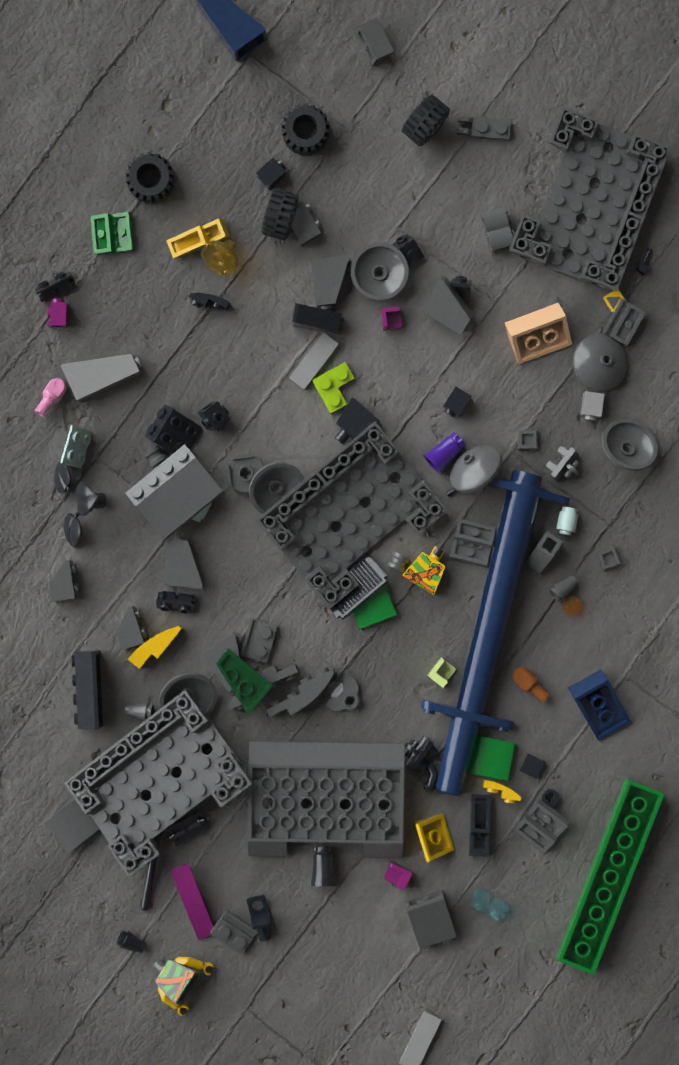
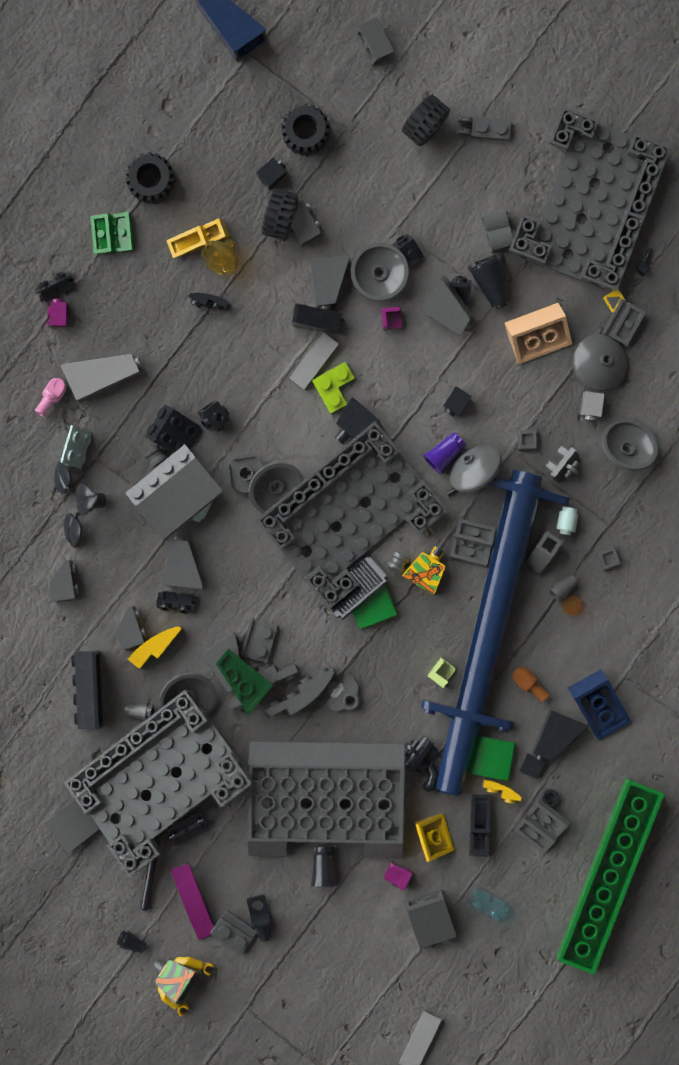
(492, 279): none -> black cone
(556, 735): none -> black slope

